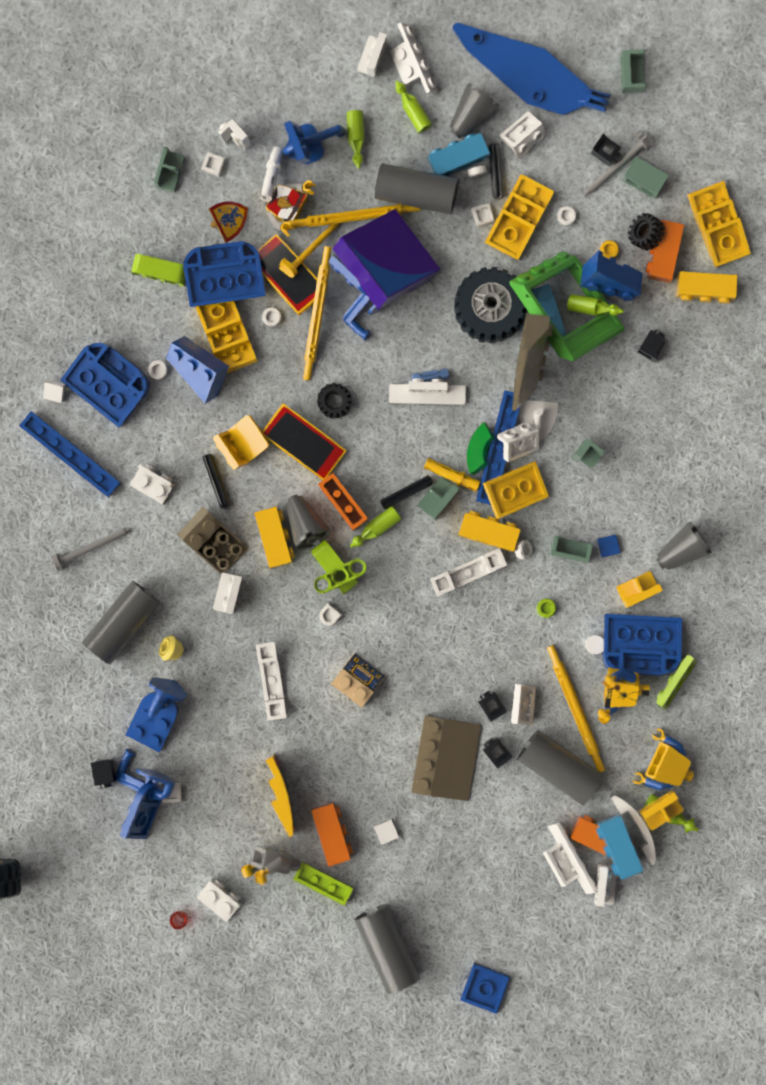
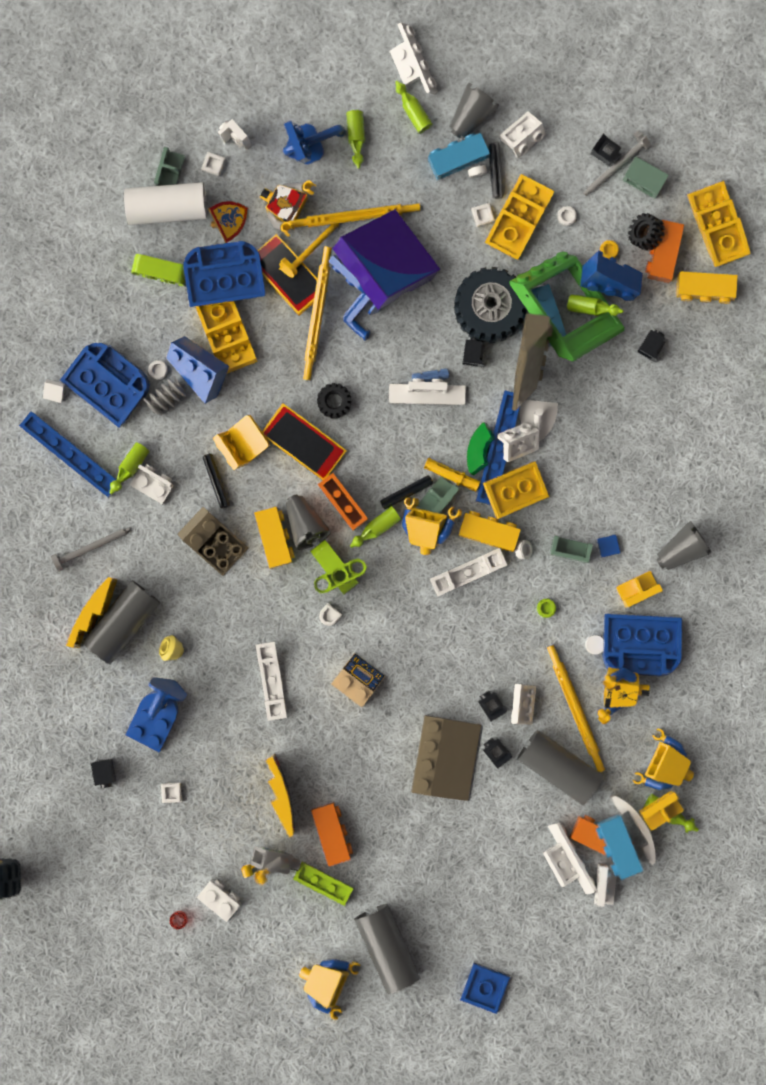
(97, 605): none -> yellow slope
(129, 466): none -> lime wheel
(147, 799): blue plate -> none
(165, 203): none -> white piece
(166, 397): none -> light grey piece
(227, 593): white bracket -> none
(271, 317): white tile -> none
(273, 167): white pin -> none
(326, 983): none -> yellow torso
(372, 54): white bracket -> none
(386, 831): white tile -> none
(416, 188): dark grey piece -> none
(427, 527): none -> yellow torso
(473, 353): none -> black window
(530, 72): blue wing -> none
(588, 453): sand green panel -> none
(632, 71): sand green panel -> none
(676, 681): lime plate -> none

